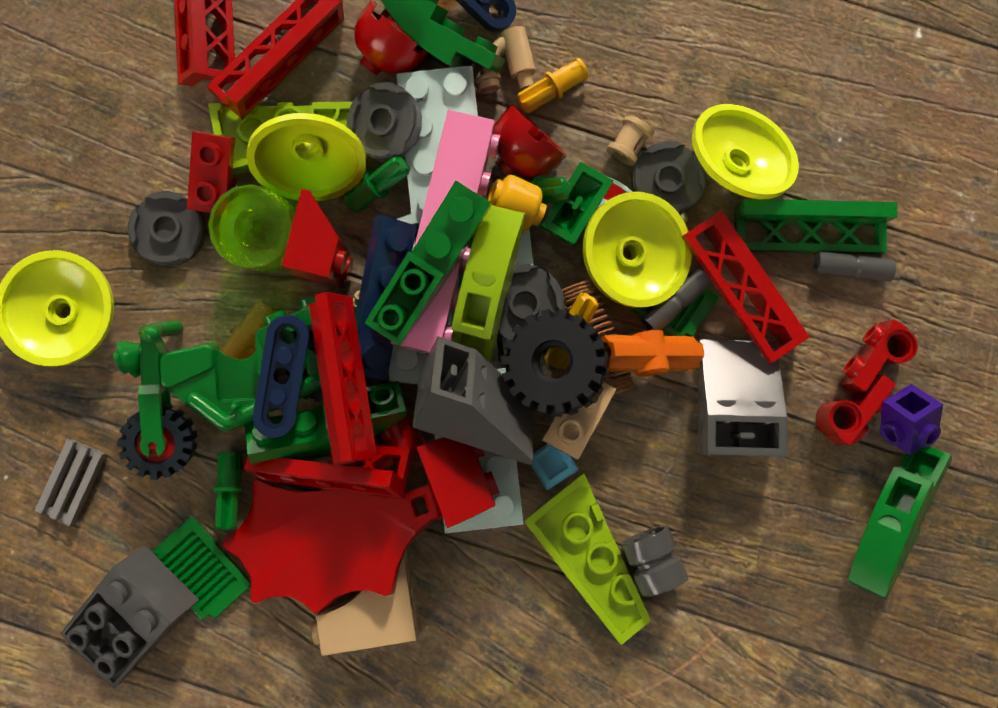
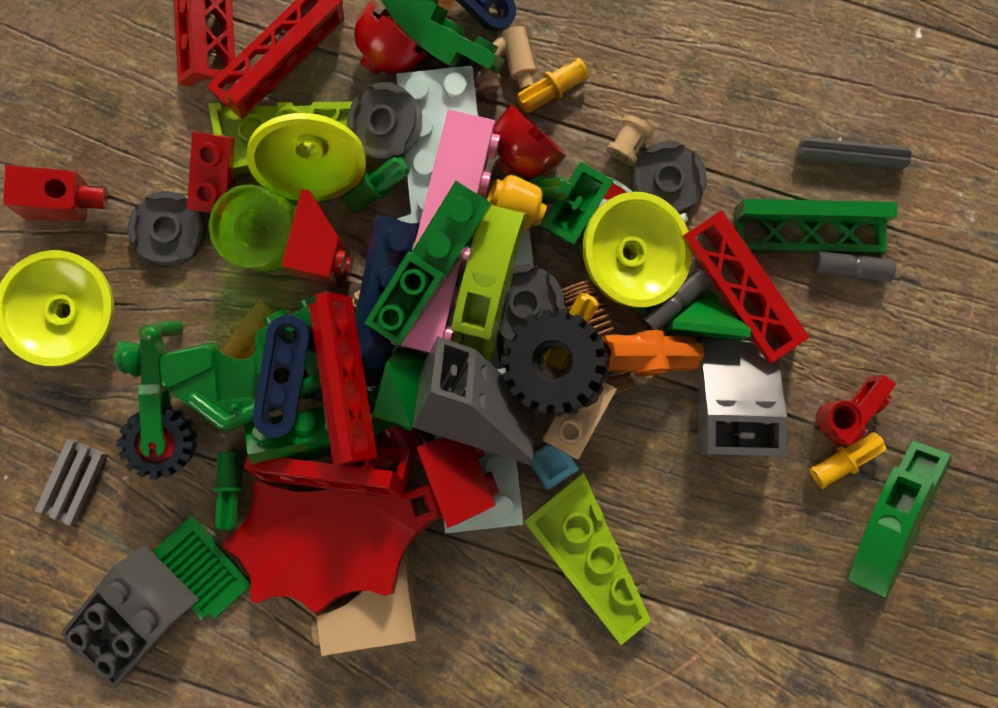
(50, 194): none -> red torso
(399, 389): none -> green slope
(657, 568): dark grey wheel -> none
(708, 319): none -> green slope
(744, 151): neon yellow dish -> none
(847, 460): none -> yellow axle
(854, 153): none -> dark grey axle
(863, 368): red plate -> none
(911, 419): dark purple brick -> none

